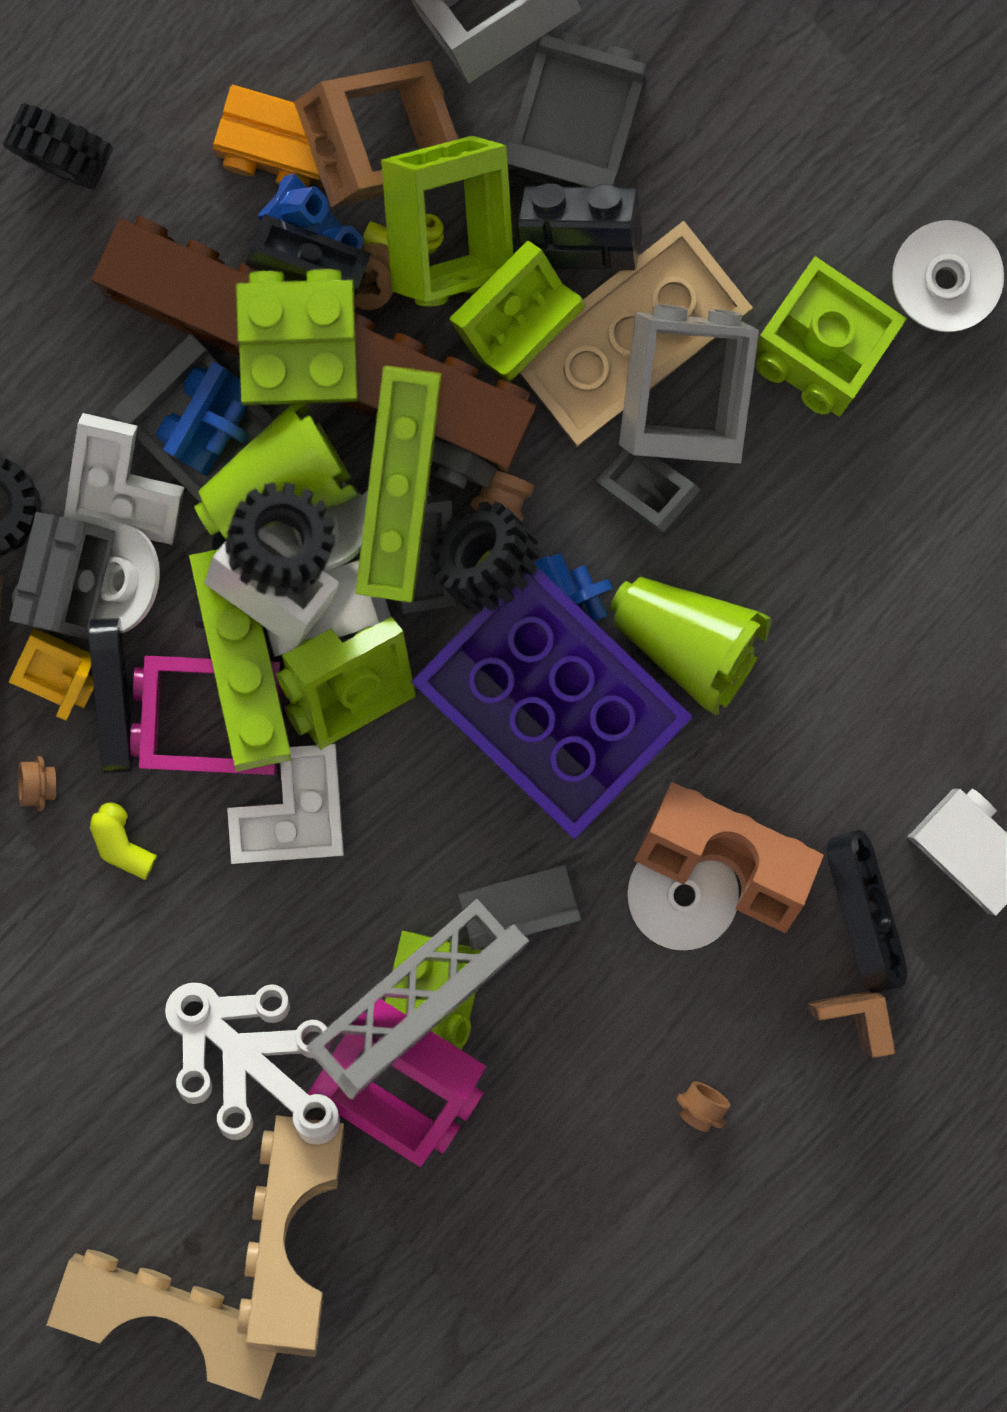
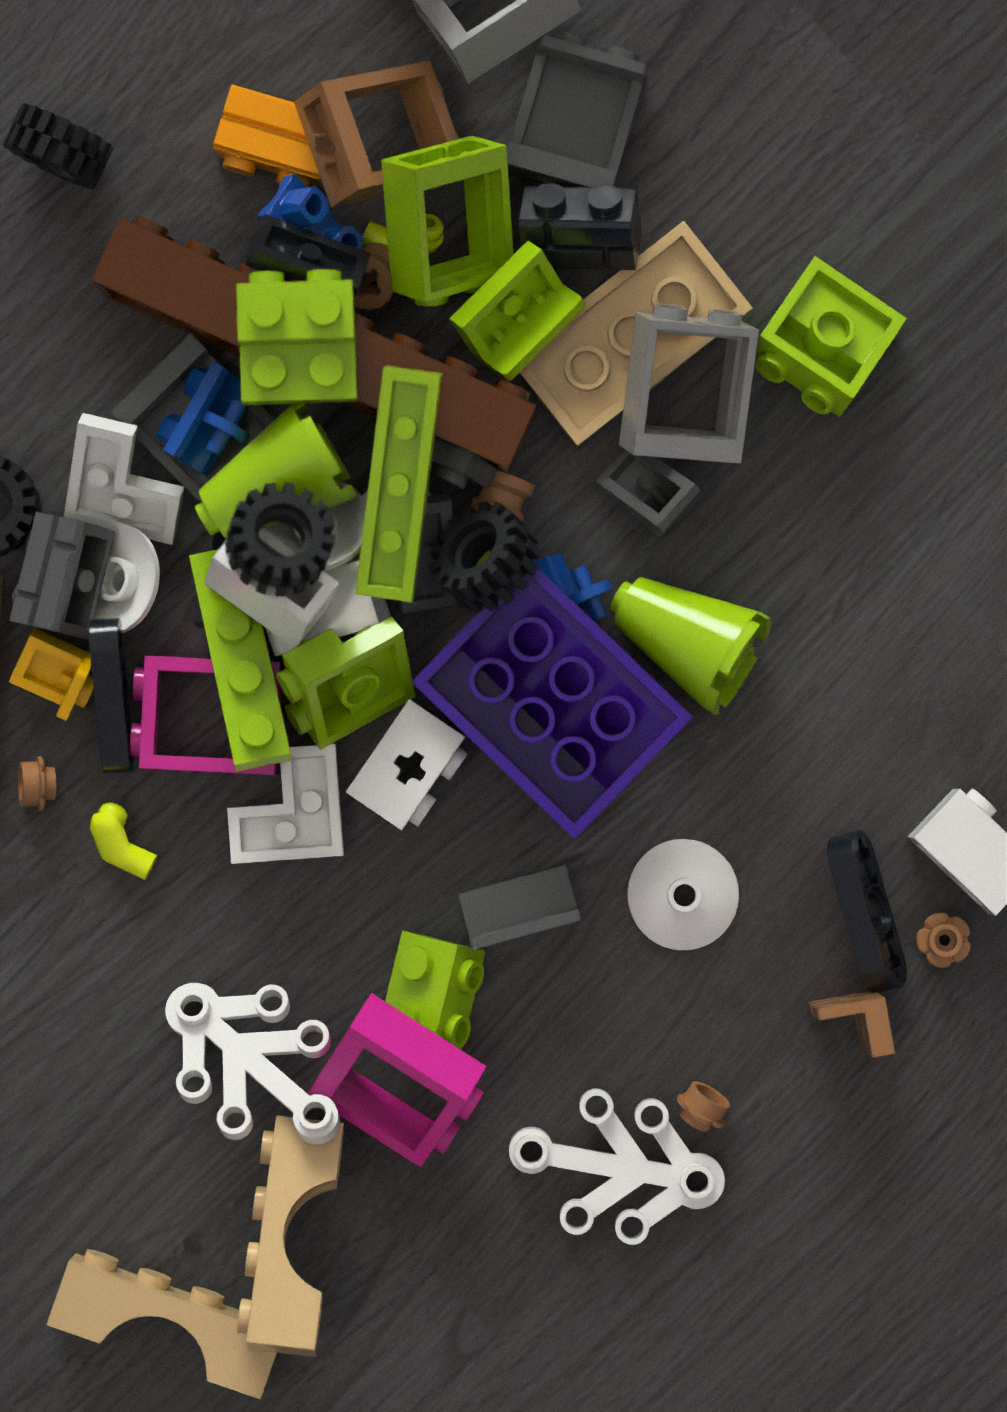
(378, 780): none -> white brick
(429, 1014): light grey fence -> none
(626, 1168): none -> white plant
(771, 867): nougat arch -> none
(928, 939): none -> medium nougat plate
(964, 253): white dish -> none

